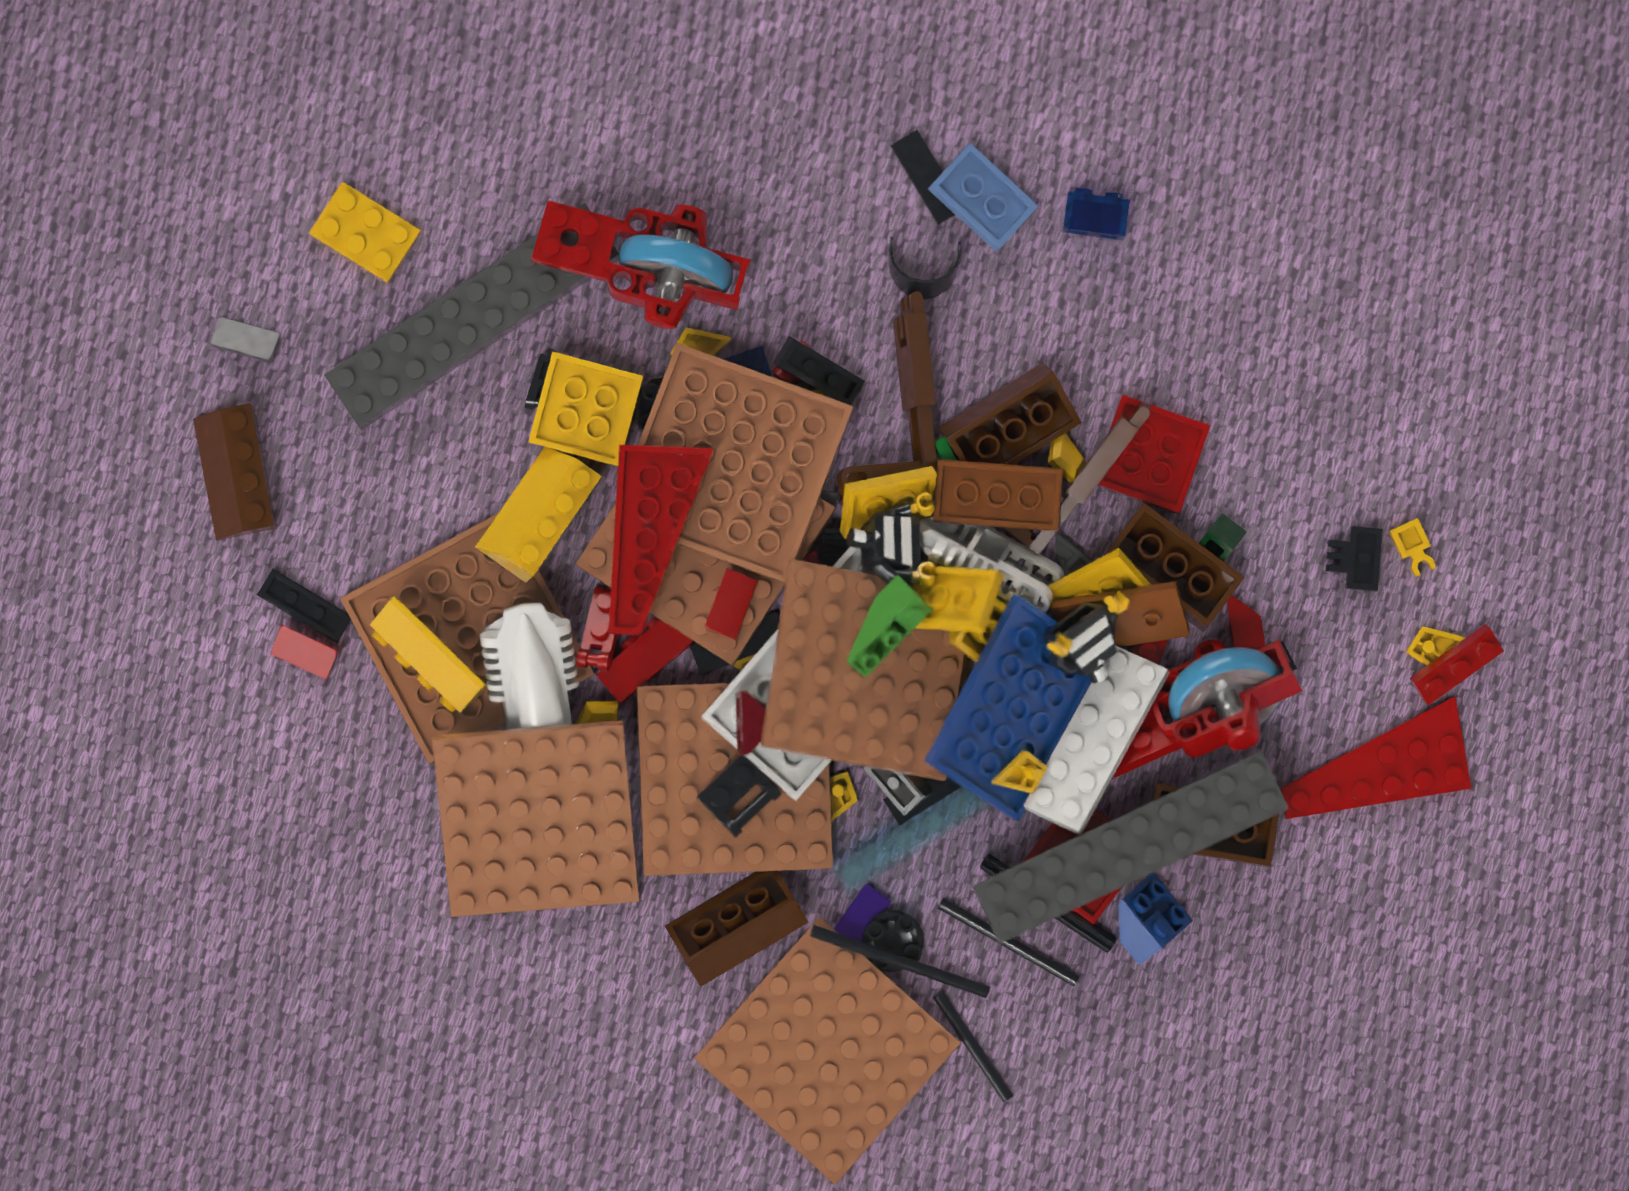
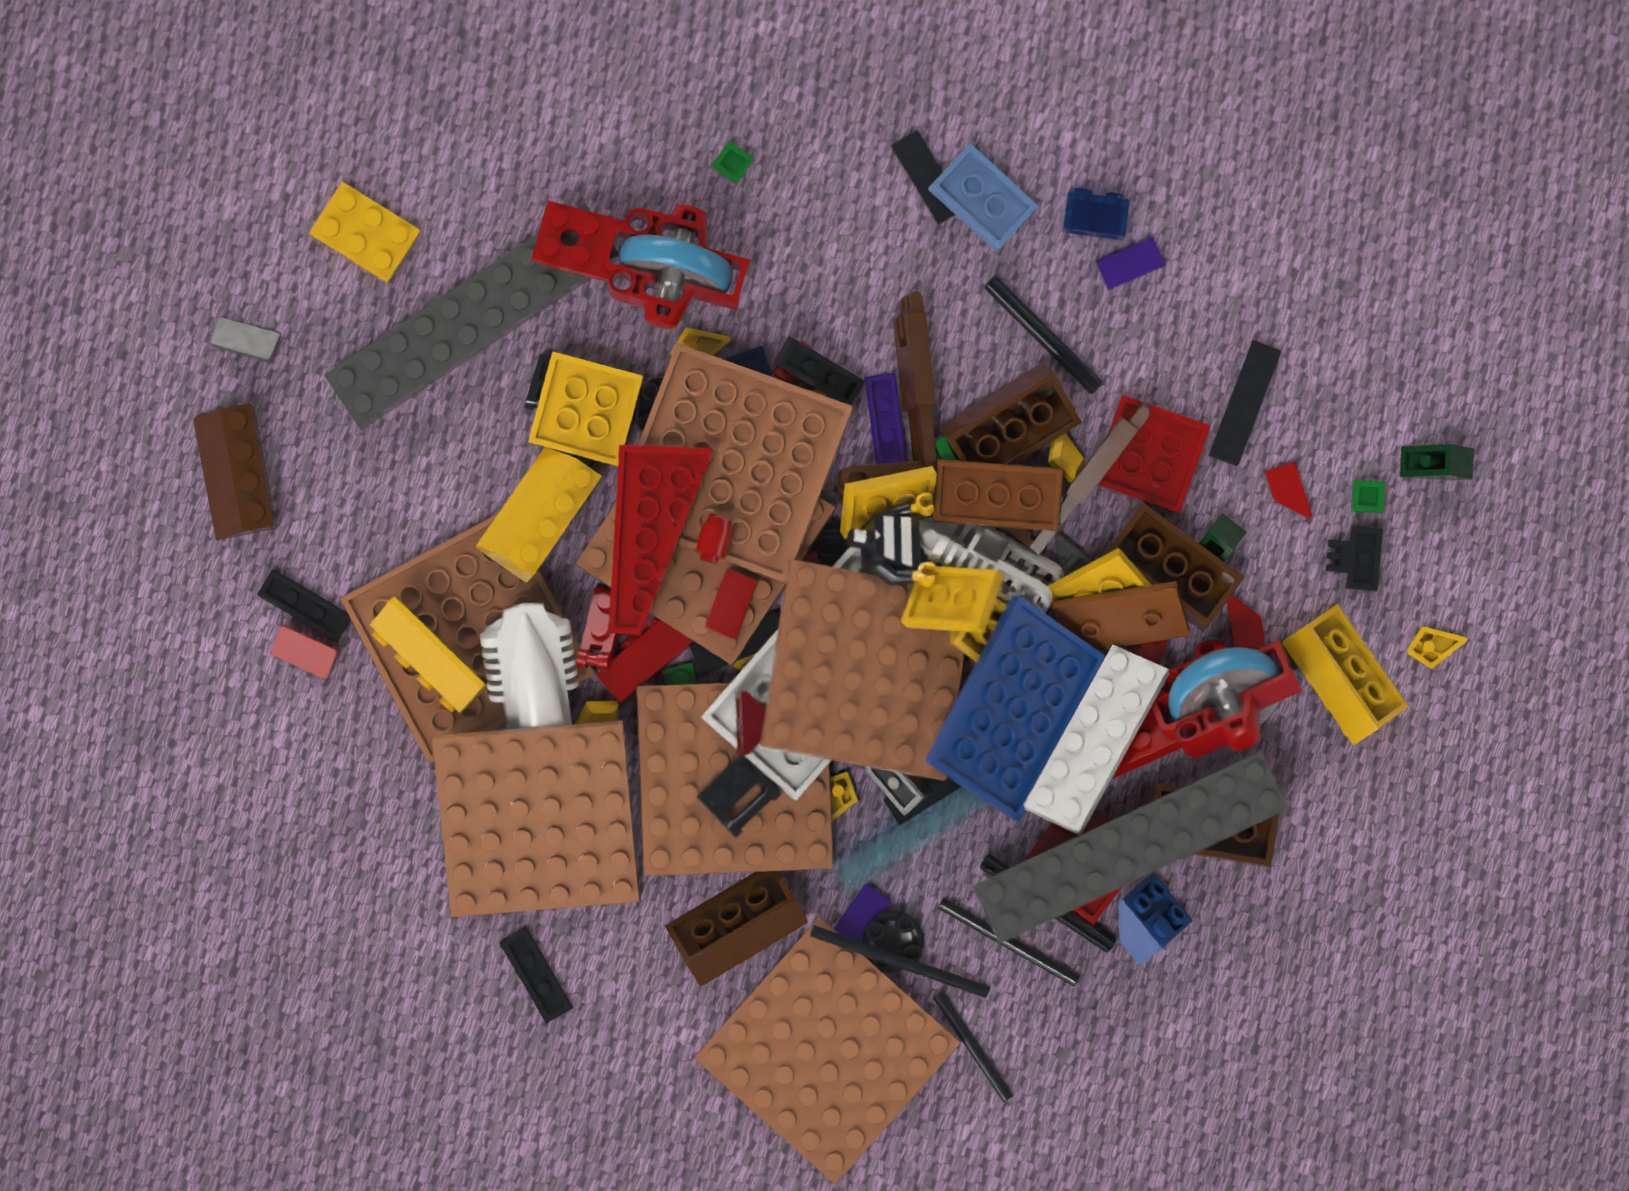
(536, 975): none -> black tile
(680, 675): none -> green plate
(714, 539): none -> red brick
(732, 163): none -> green plate
(885, 419): none -> dark purple tile
(888, 622): bright green slope -> none
(928, 288): black piece -> none
(1022, 773): yellow piece -> none
(1043, 335): none -> black axle
(1086, 638): black torso -> none
(1130, 263): none -> dark purple tile
(1244, 403): none -> black tile
(1288, 489): none -> red tile
(1345, 674): none -> yellow slope
(1367, 496): none -> green plate
(1402, 764): red wing -> none
(1411, 541): yellow plate -> none
(1437, 462): none -> dark green slope
(1456, 664): red plate -> none

